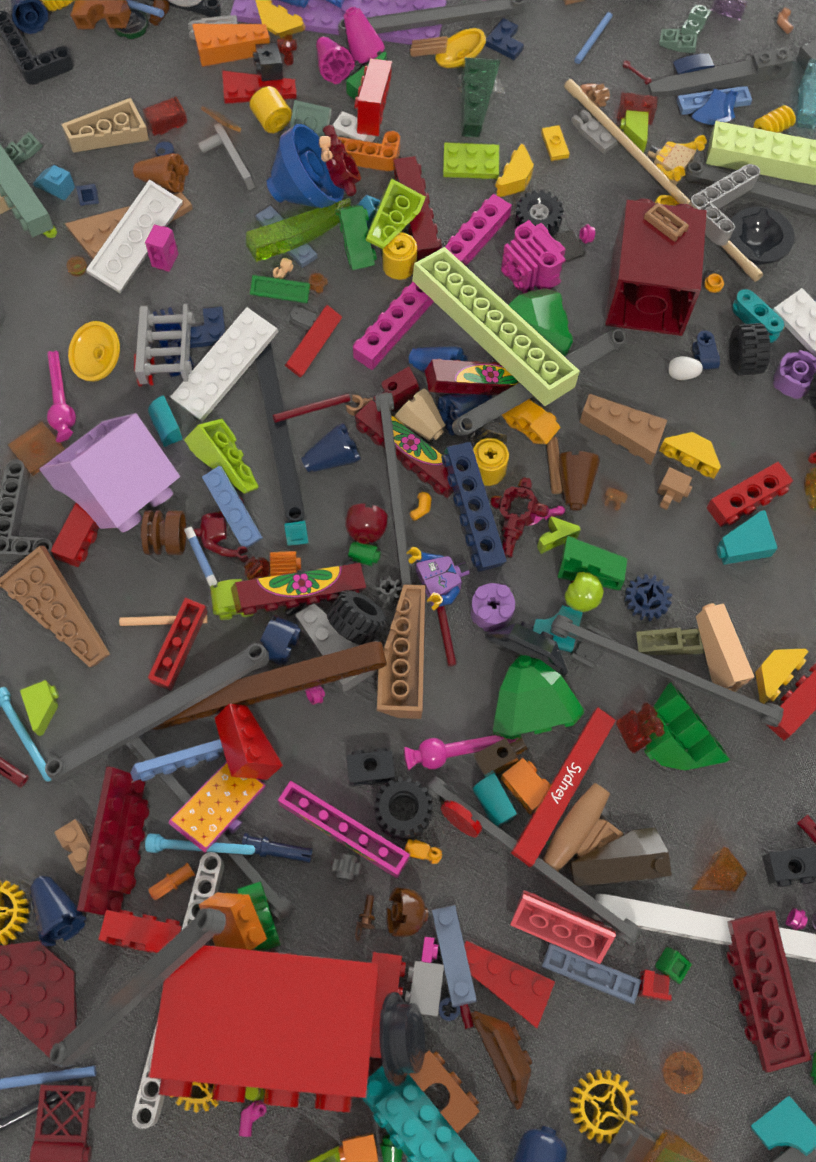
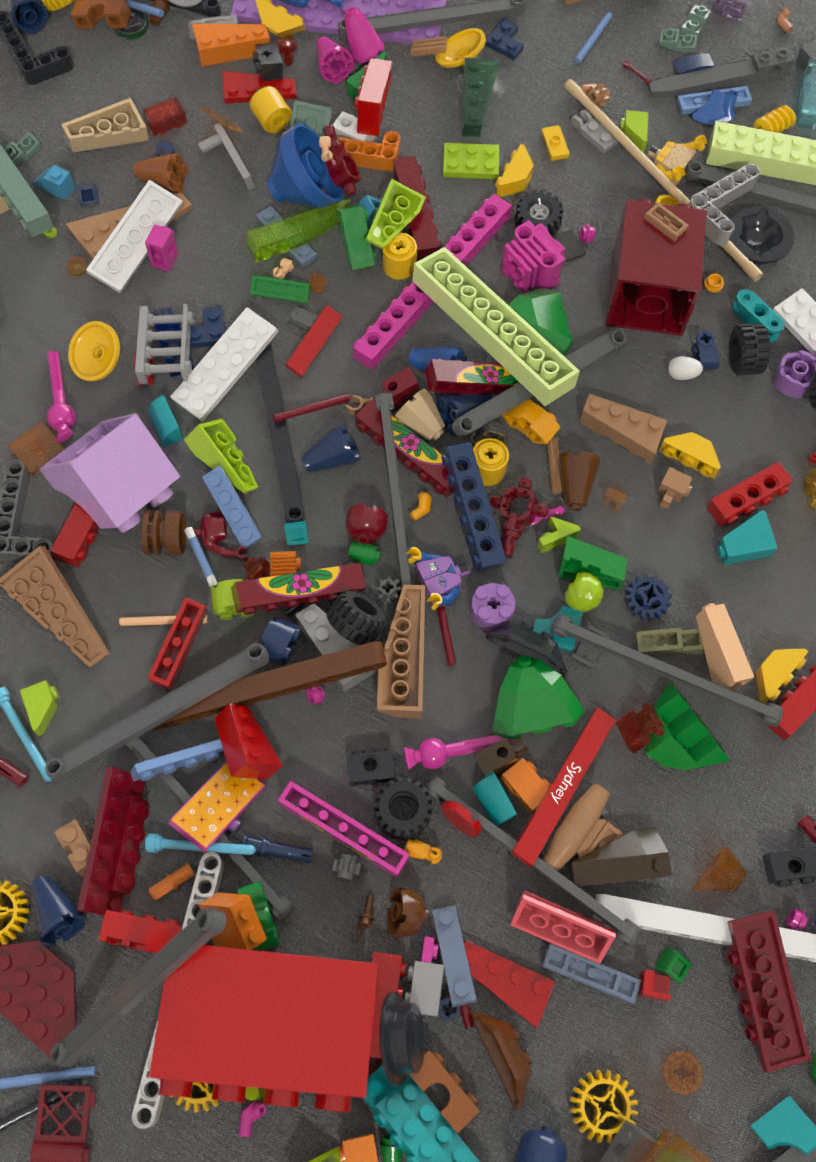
(637, 102): clear red brick -> none

